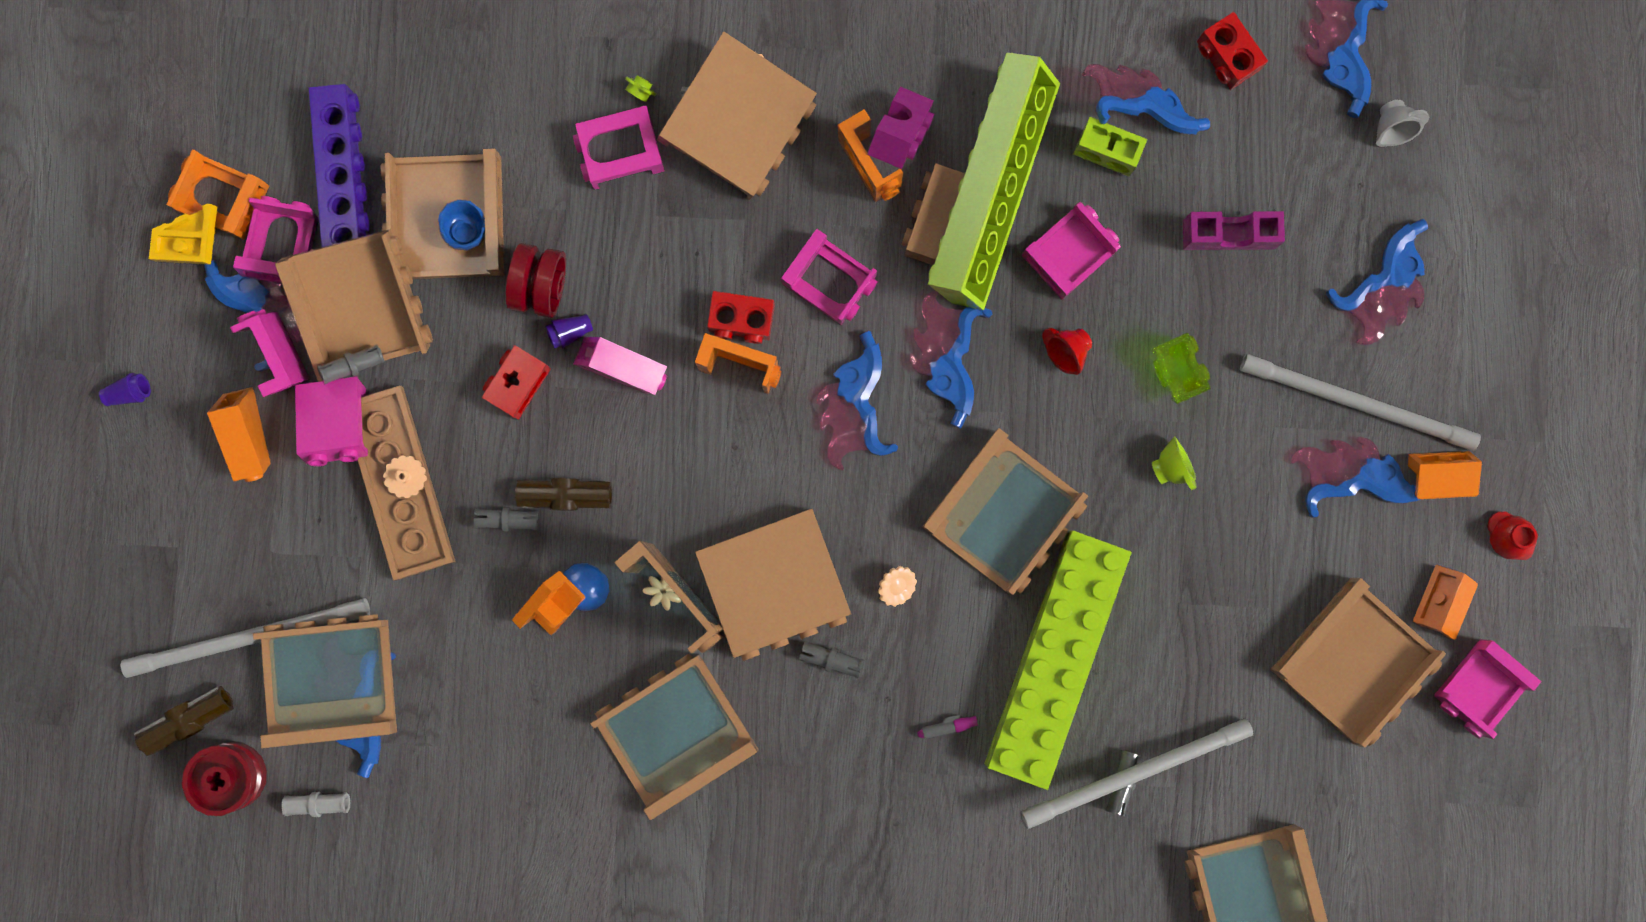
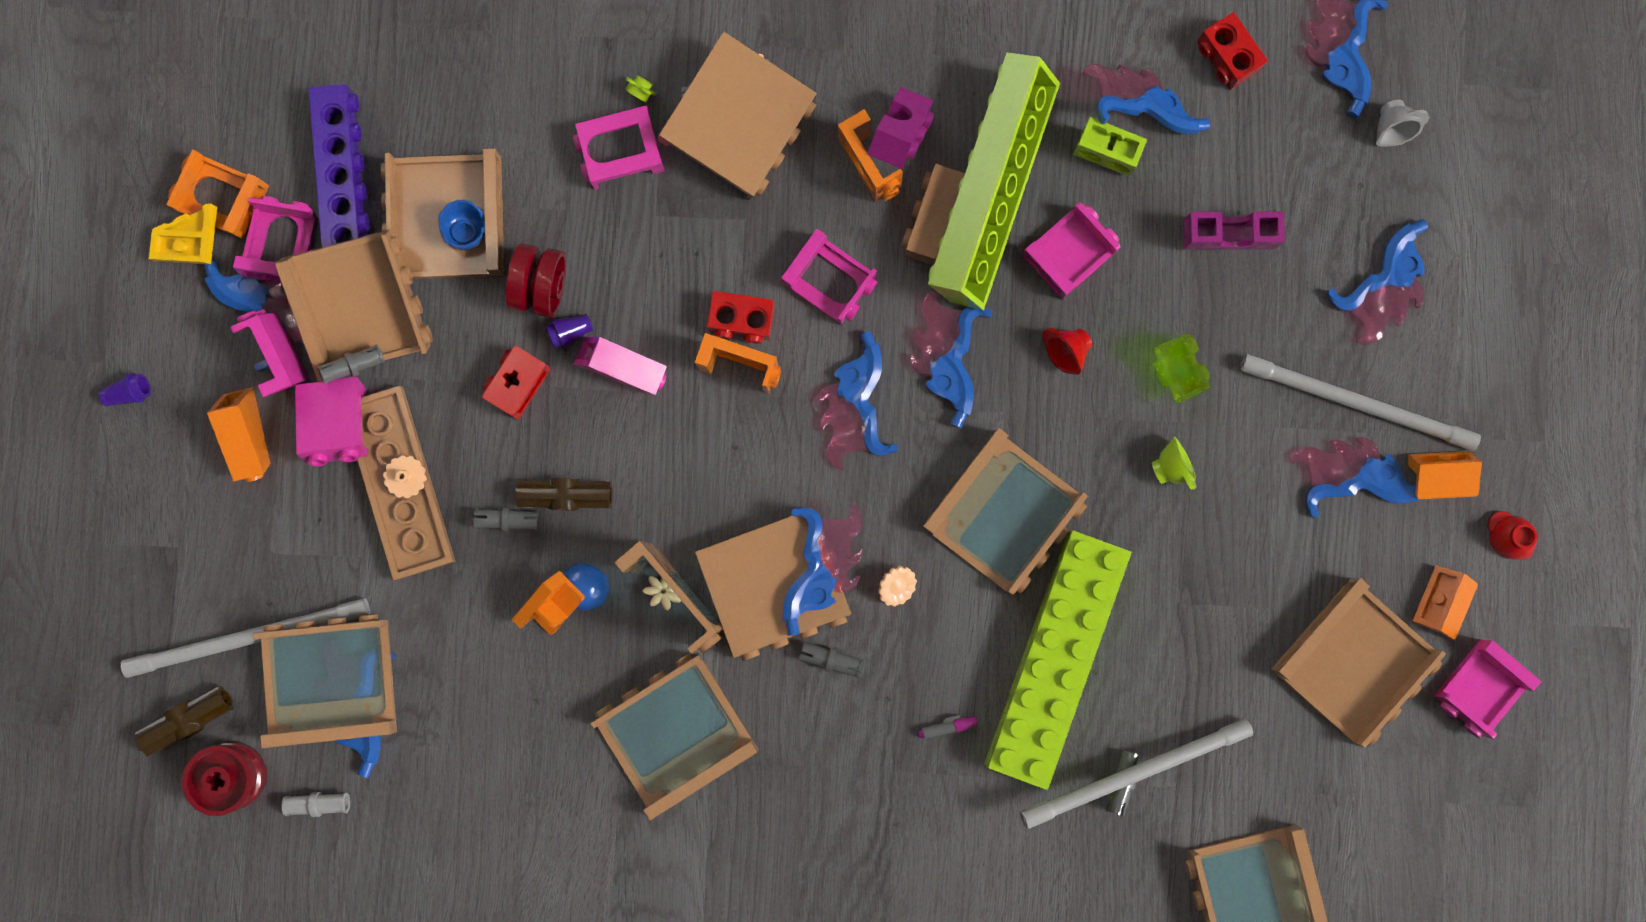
(828, 561): none -> piece

